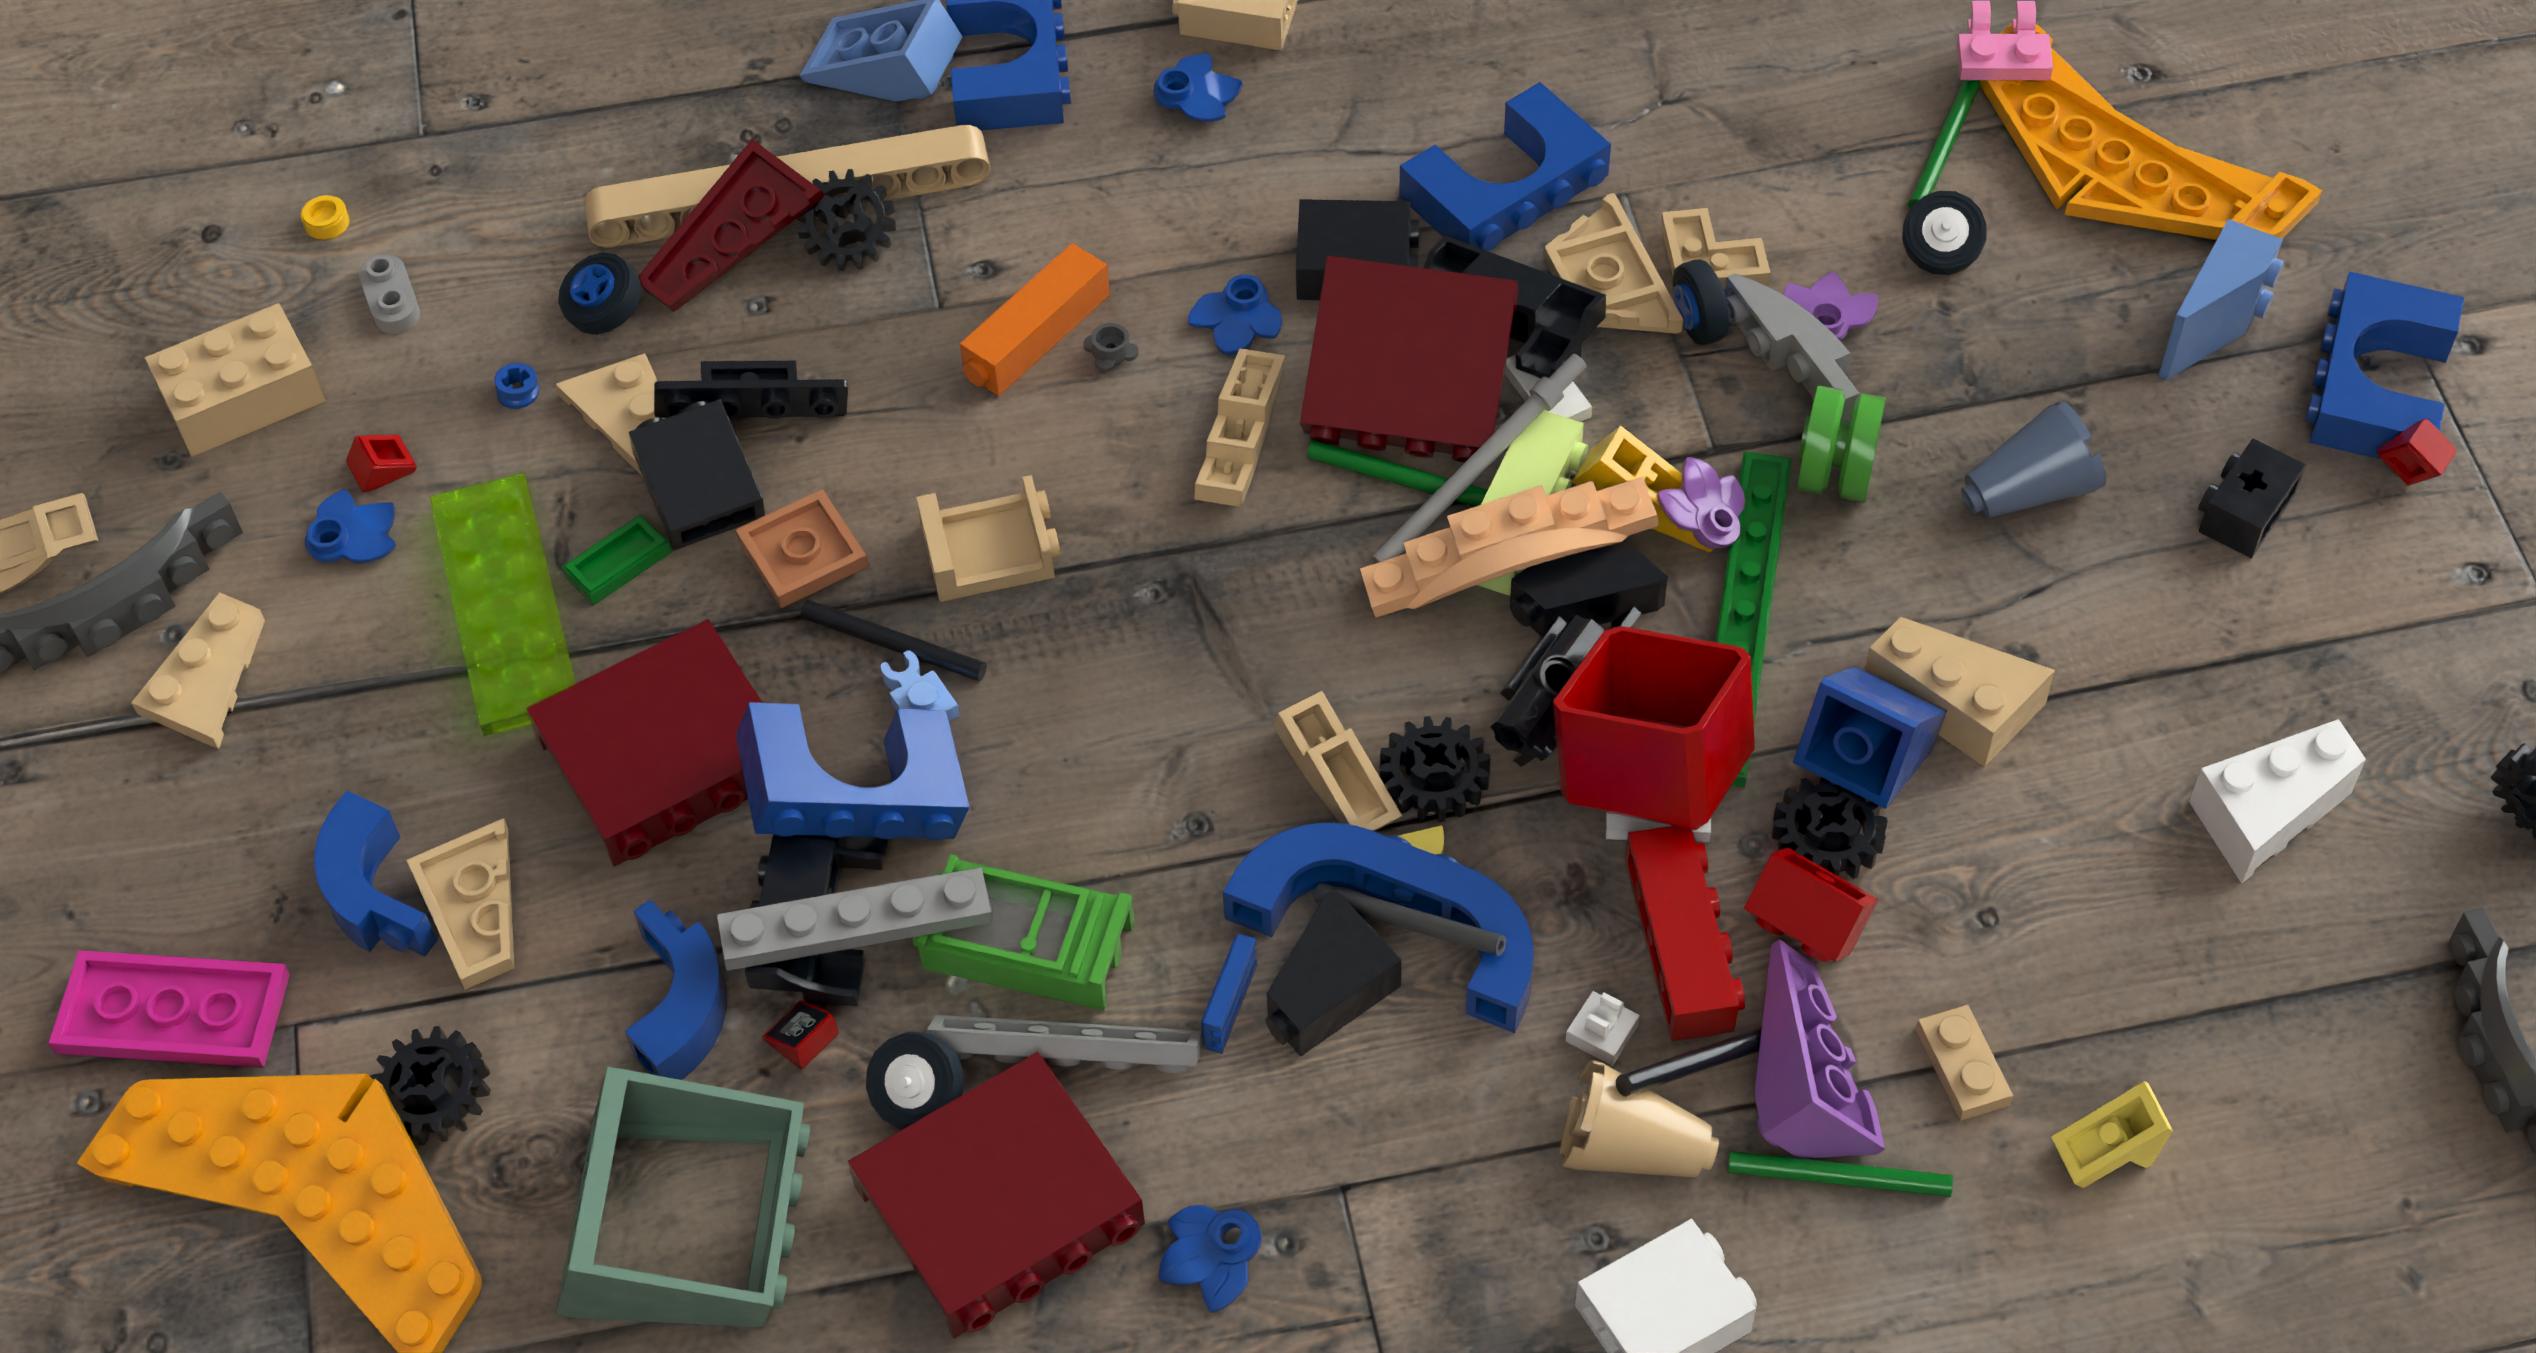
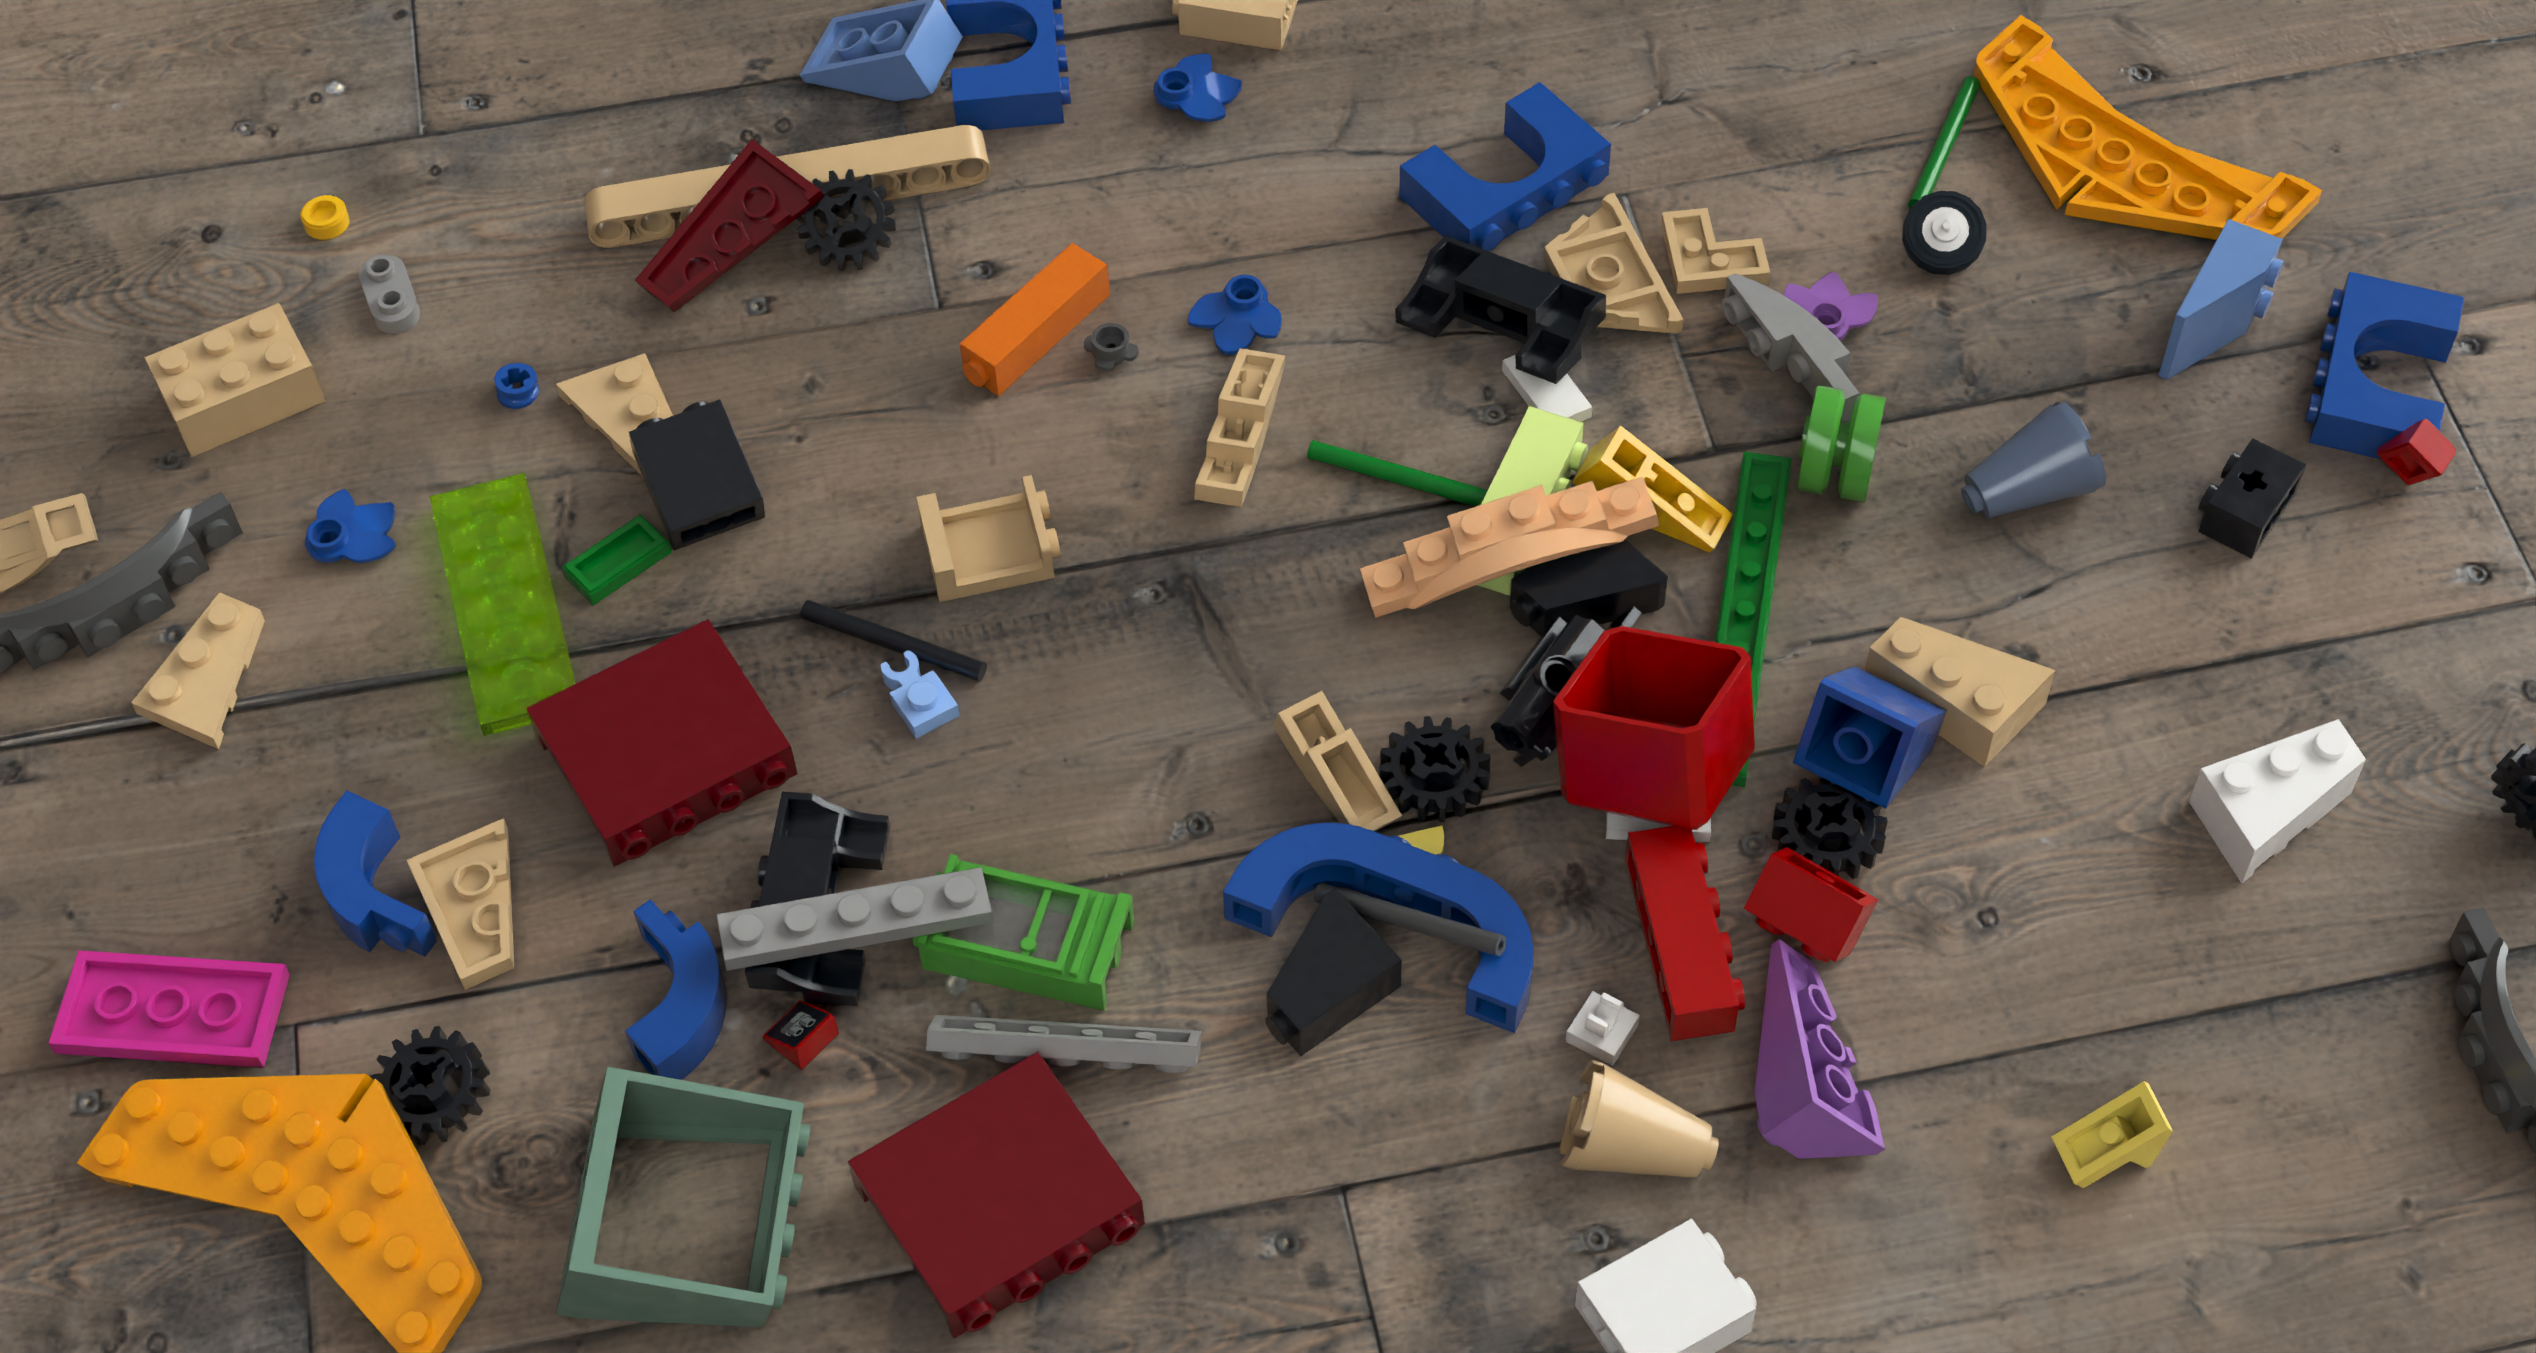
(379, 460): red slope -> none
(599, 293): black wheel -> none
(754, 391): black bracket -> none
(797, 797): arch -> none
(801, 548): nougat plate -> none
(913, 1077): black wheel -> none
(1205, 1258): blue plate -> none
(1229, 993): blue tile -> none
(1354, 231): black brick -> none
(1408, 358): dark red panel -> none
(1544, 396): light grey bar -> none
(1688, 1063): black bar -> none
(1700, 301): black wheel -> none
(1705, 504): medium lavender plate -> none
(1840, 1173): green bar -> none
(1964, 1062): tan plate -> none
(2003, 56): bright pink plate -> none

